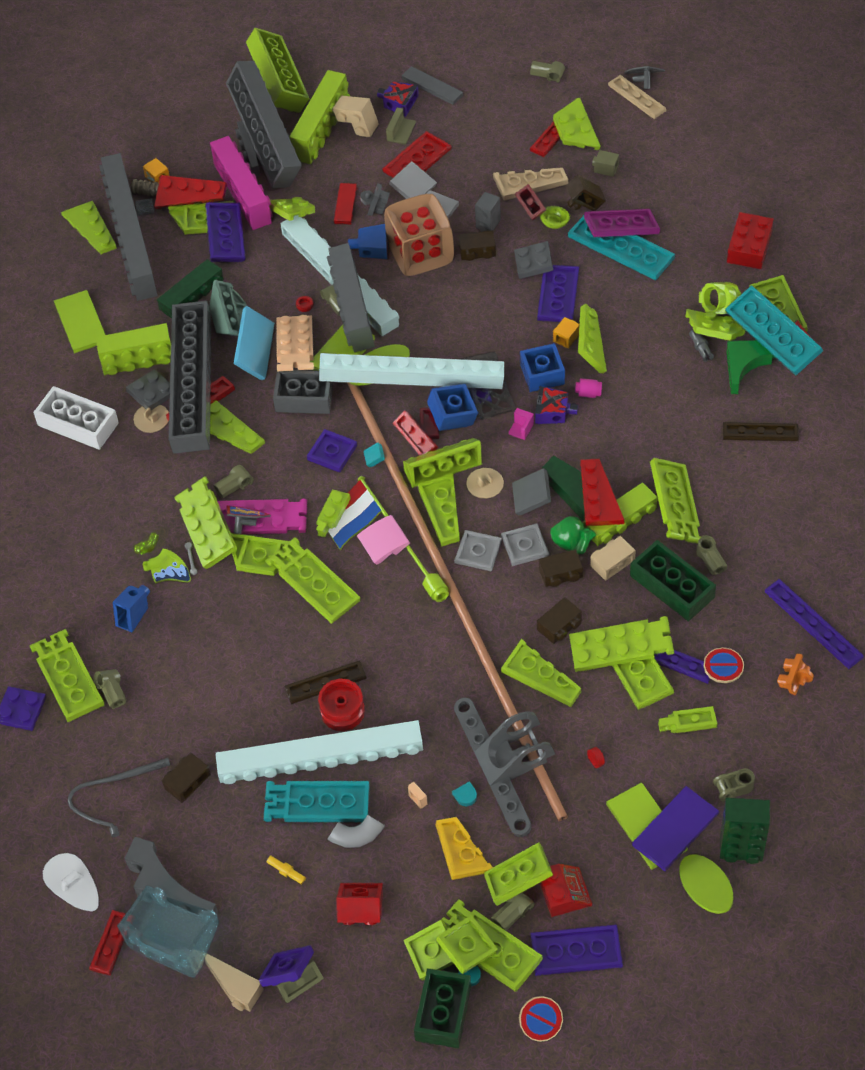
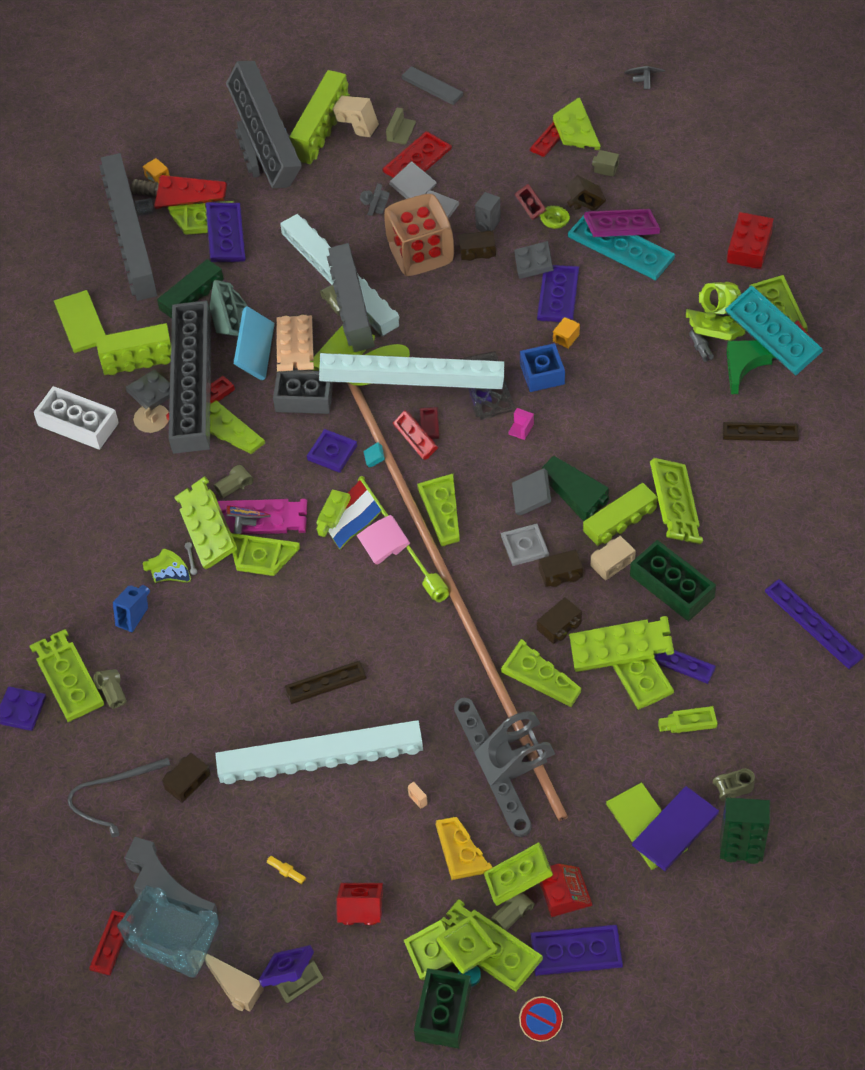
(71, 881): white shield -> none
(91, 226): lime wing -> none
(148, 545): clear neon green arm -> none
(241, 182): dark pink brick -> none
(277, 70): lime brick -> none
(291, 207): lime wing -> none
(304, 303): red tile -> none
(314, 580): lime hinge -> none
(317, 801): teal hinge -> none
(341, 704): red wheel -> none
(345, 203): red tile -> none
(356, 836): light grey cylinder -> none
(371, 242): blue torso -> none
(399, 95): torso -> none
(443, 461): lime slope -> none
(452, 407): blue brick -> none
(465, 794): teal tile -> none
(478, 550): light grey tile -> none
(485, 483): tan piece -> none
(545, 179): tan wing -> none
(552, 71): olive piece -> none
(553, 406): torso -> none
(571, 535): green piece -> none
(588, 388): dark pink brick -> none
(590, 340): lime wing -> none
(596, 757): red tile -> none
(598, 497): red wing -> none
(637, 96): tan tile -> none
(706, 884): lime shield -> none
(710, 556): olive piece -> none
(723, 665): piece -> none
(798, 674): orange hips -> none

